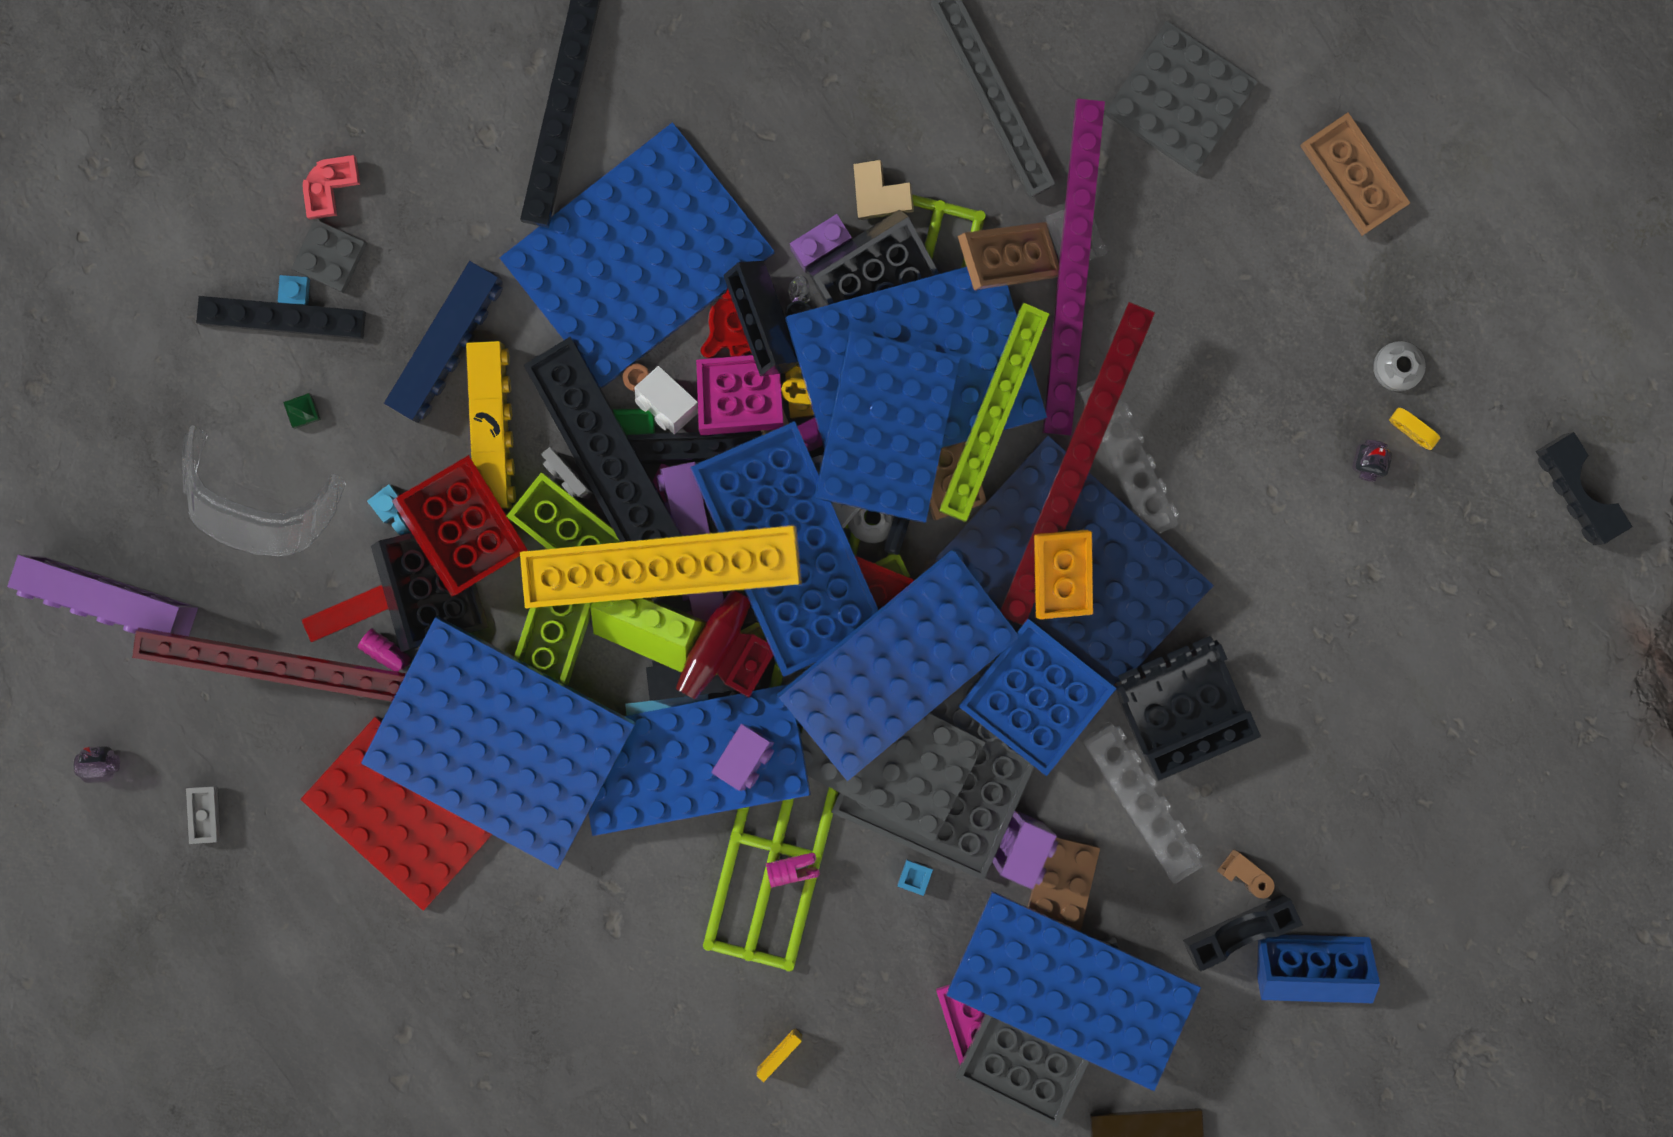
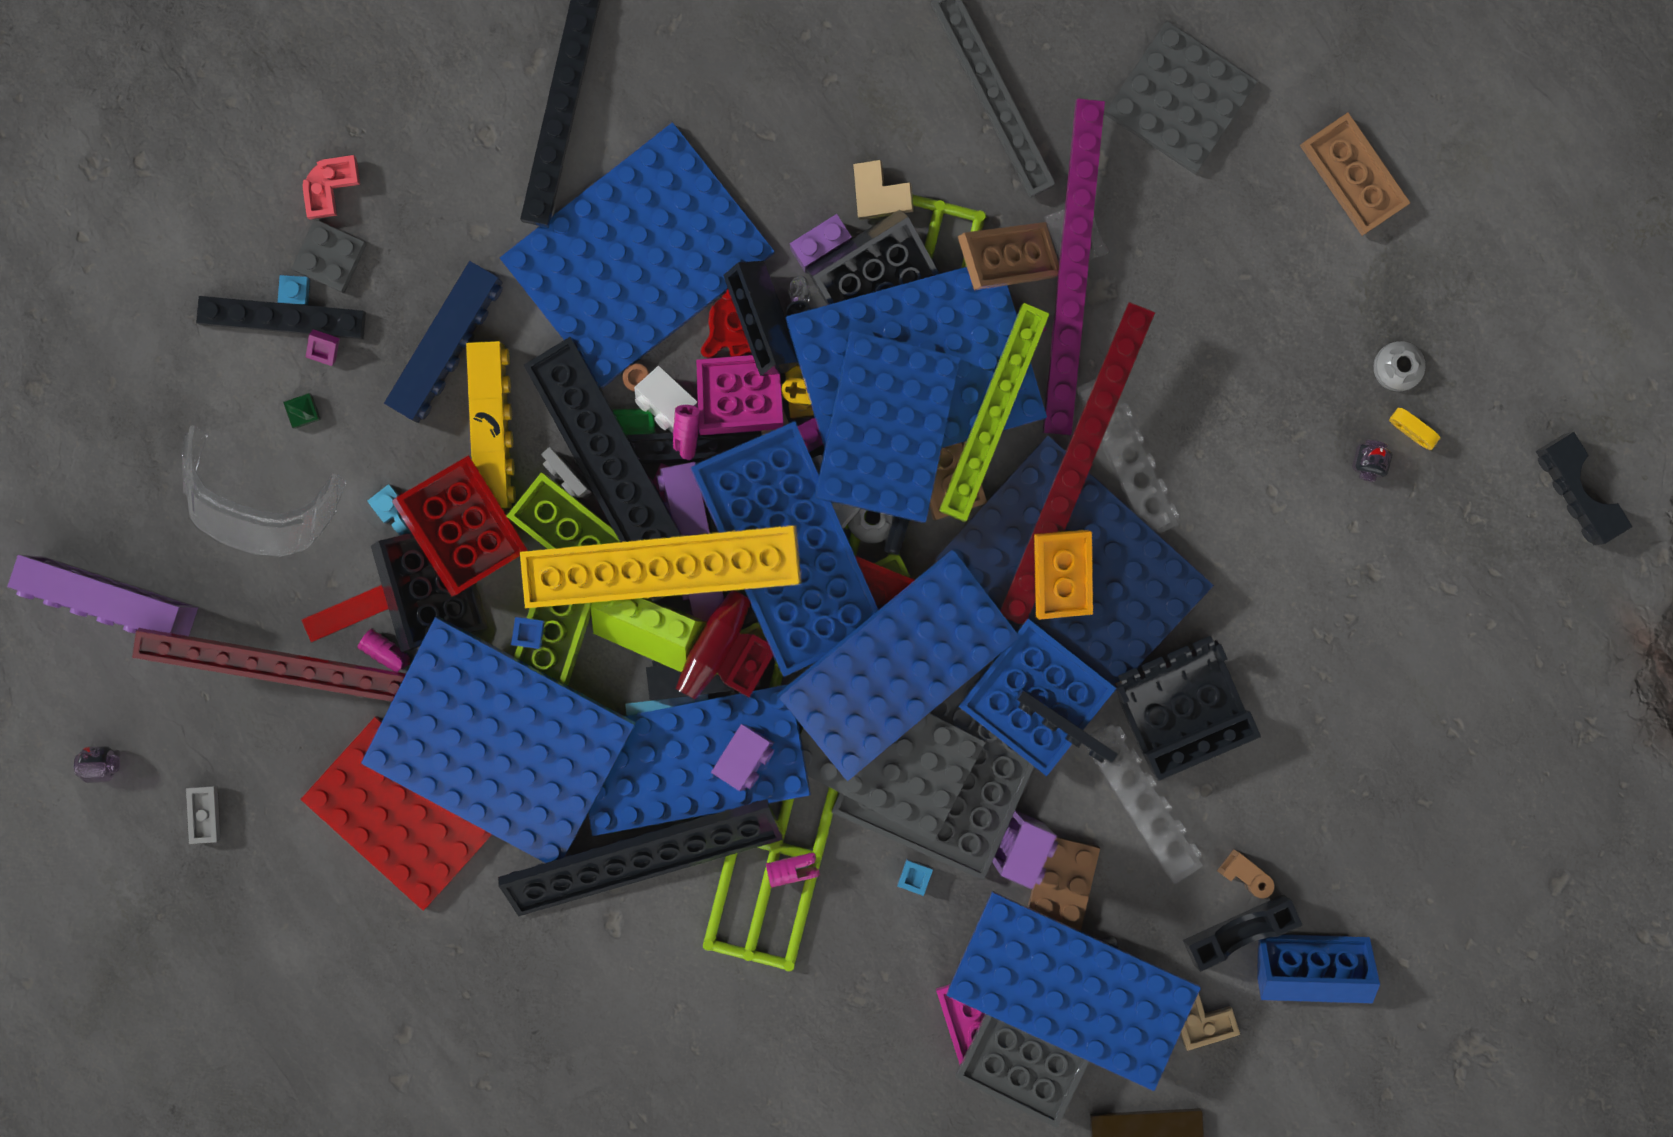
(322, 347): none -> magenta plate
(528, 632): none -> blue plate
(641, 857): none -> black plate
(686, 430): none -> dark pink hinge
(779, 1054): yellow tile -> none
(1074, 734): none -> black plate
(1209, 1027): none -> tan tile

